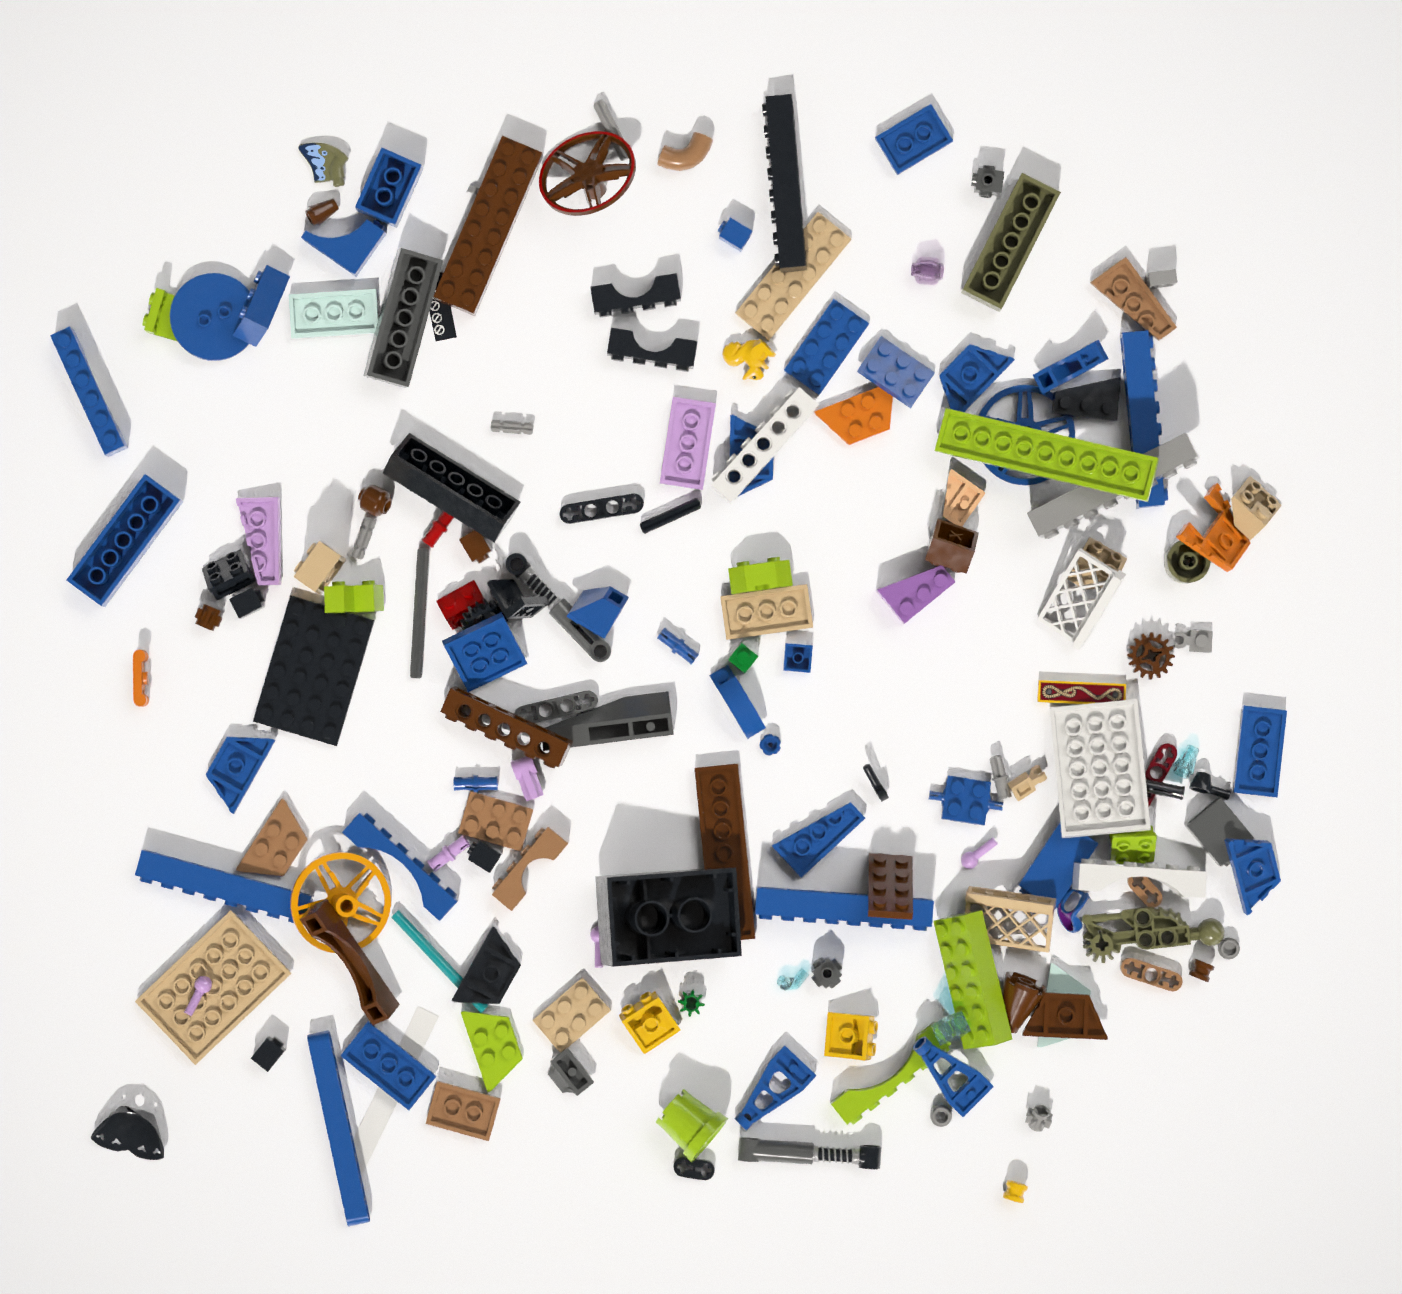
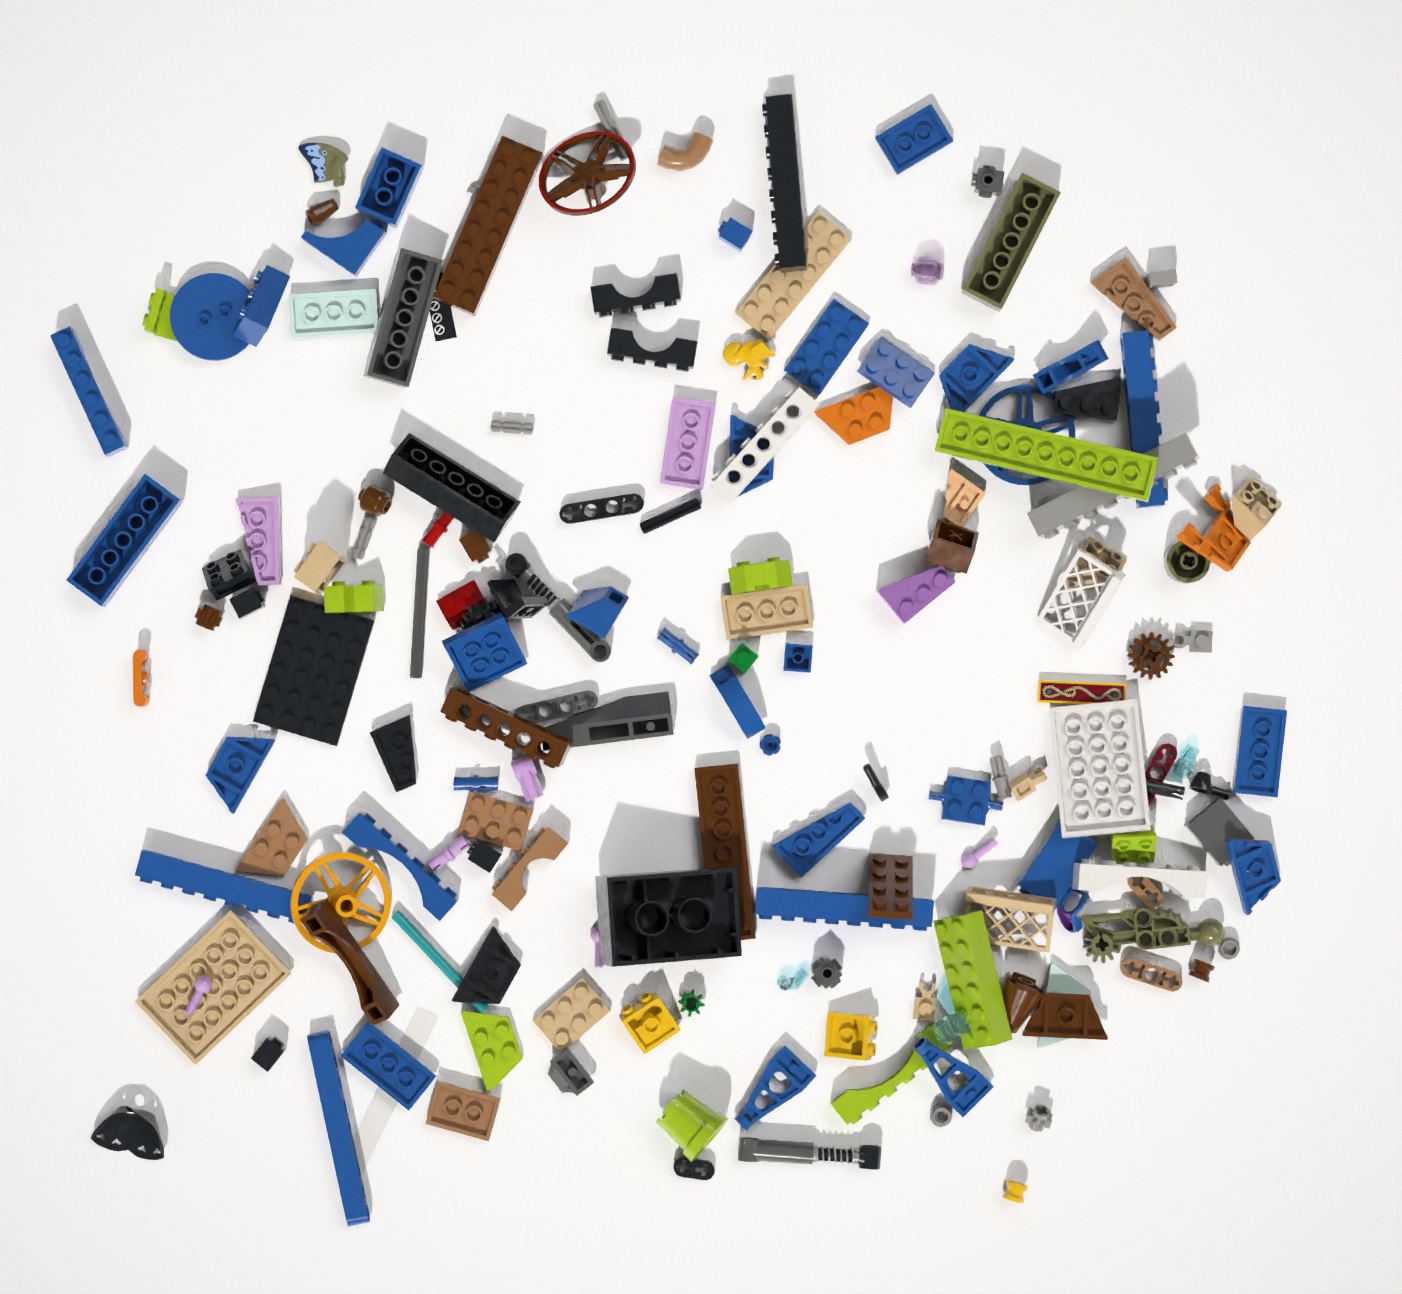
(397, 752): none -> black wing
(925, 1005): none -> tan plate

